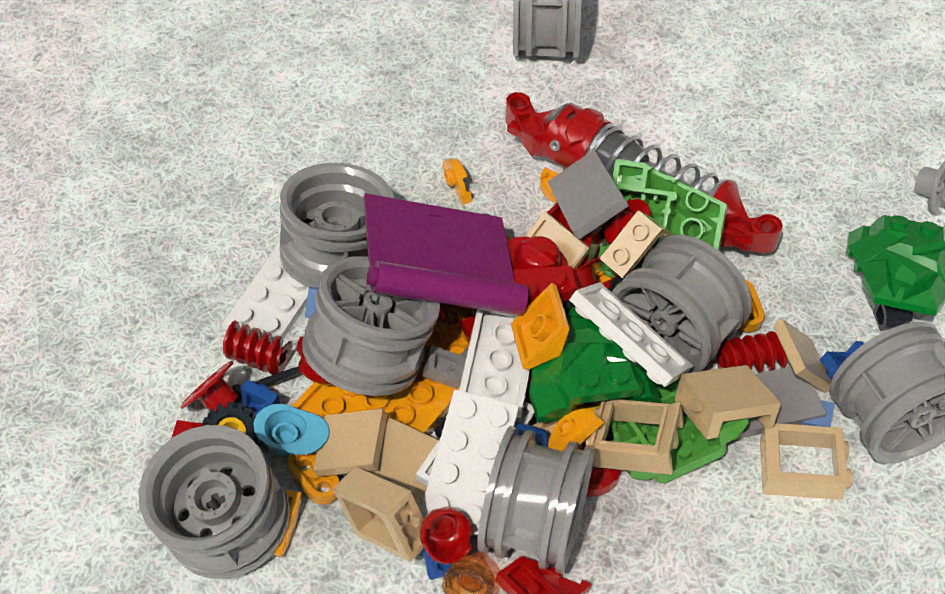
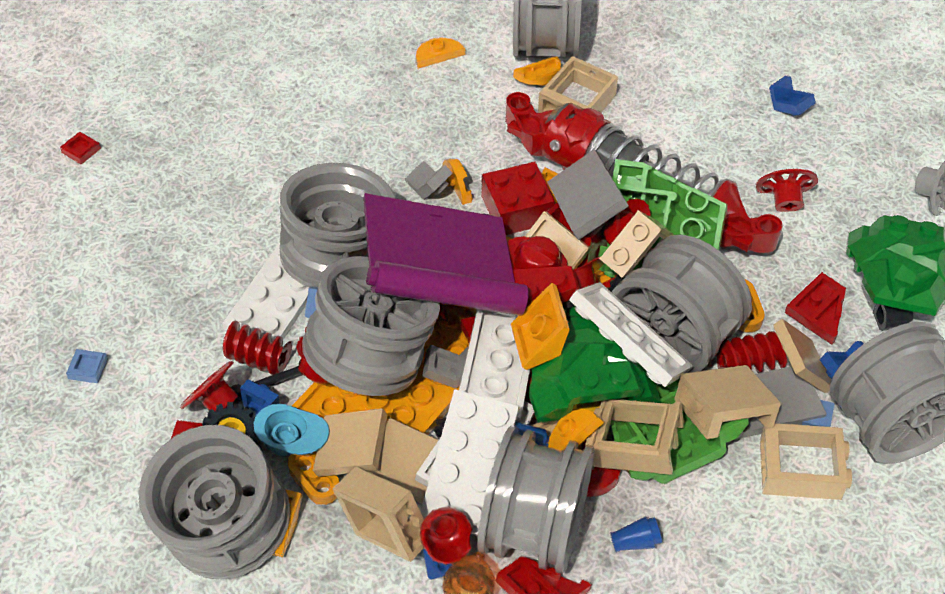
(80, 147): none -> red tile
(86, 366): none -> medium blue tile
(426, 180): none -> light grey bracket
(437, 51): none -> light orange plate
(516, 196): none -> red brick
(539, 72): none -> light orange plate
(581, 73): none -> tan window
(638, 535): none -> blue cone
(787, 99): none -> blue bracket
(788, 192): none -> red wheel
(819, 307): none -> red wing

